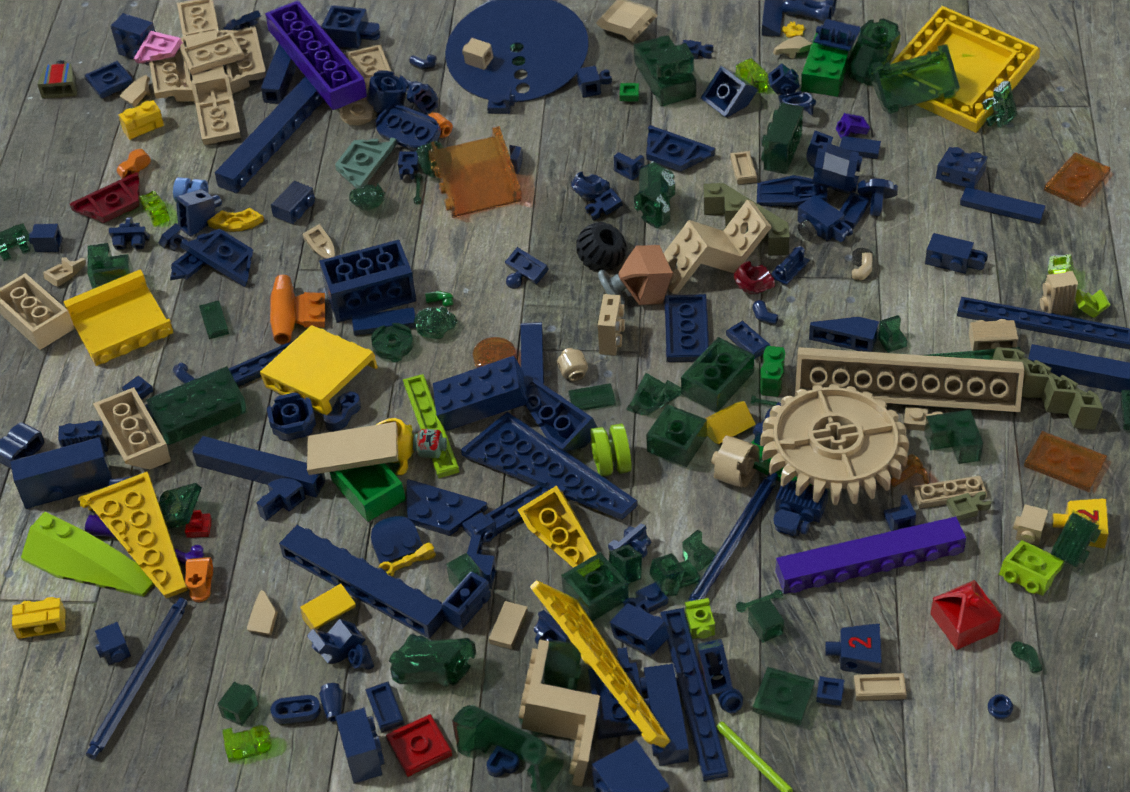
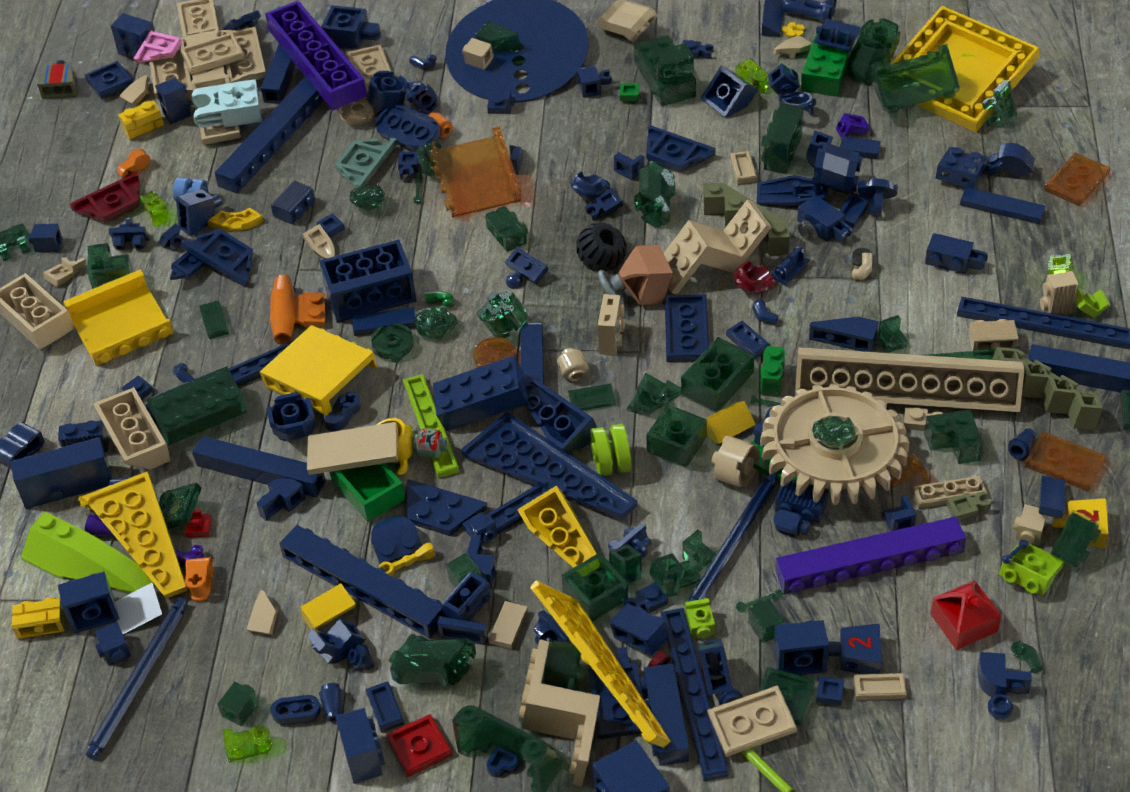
(88, 602): none -> dark blue brick
(138, 608): none -> white sticker
(173, 100): none -> dark blue brick
(227, 104): none -> light aqua brick
(331, 225): none -> dark blue plate
(455, 628): none -> dark blue tile
(499, 37): none -> clear green slope
(502, 313): none -> clear green brick
(506, 228): none -> clear green brick
(660, 658): none -> dark red tile
(752, 721): none -> tan tile
(801, 647): none -> dark blue brick
(834, 431): none -> clear green hair
(996, 680): none -> dark blue brick
(1011, 157): none -> dark blue brick
(1022, 443): none -> dark blue cone
(1023, 544): none -> dark blue hinge
(1052, 496): none -> dark blue tile

